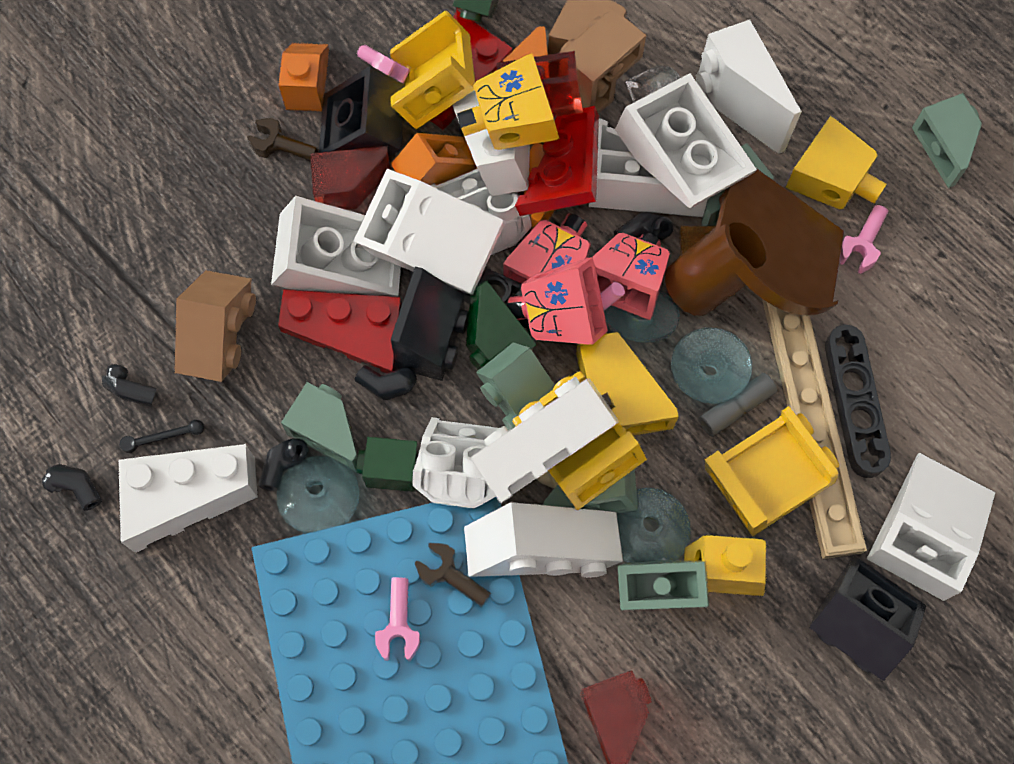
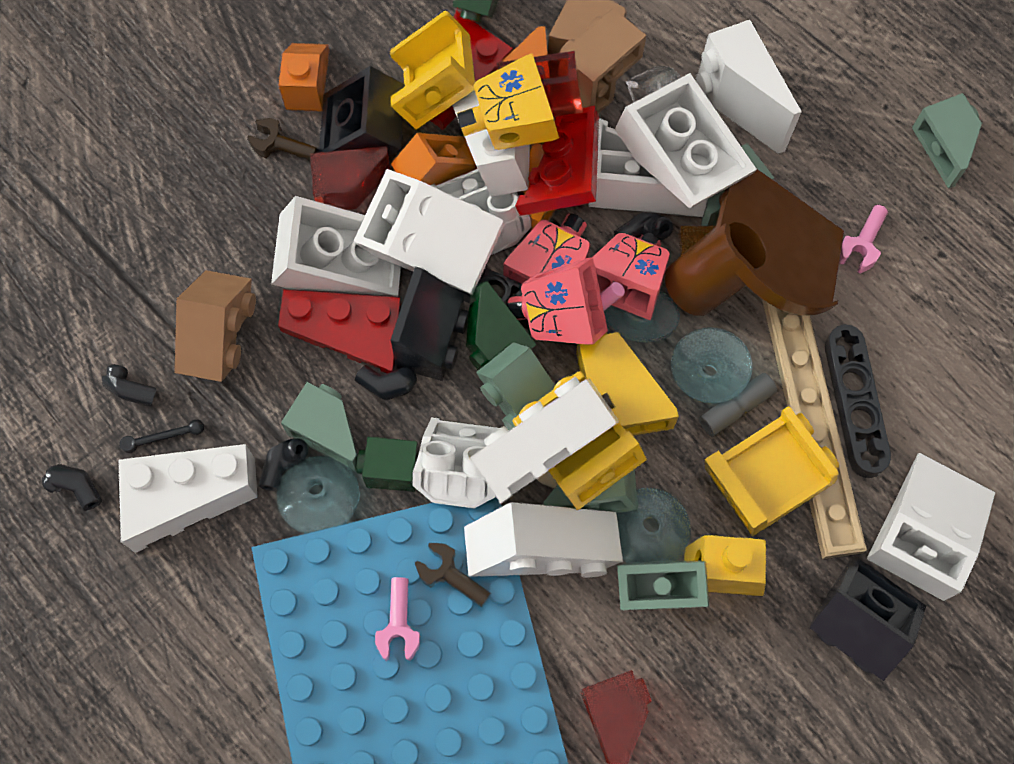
(383, 63): bright pink bar -> none
(836, 168): yellow torso -> none

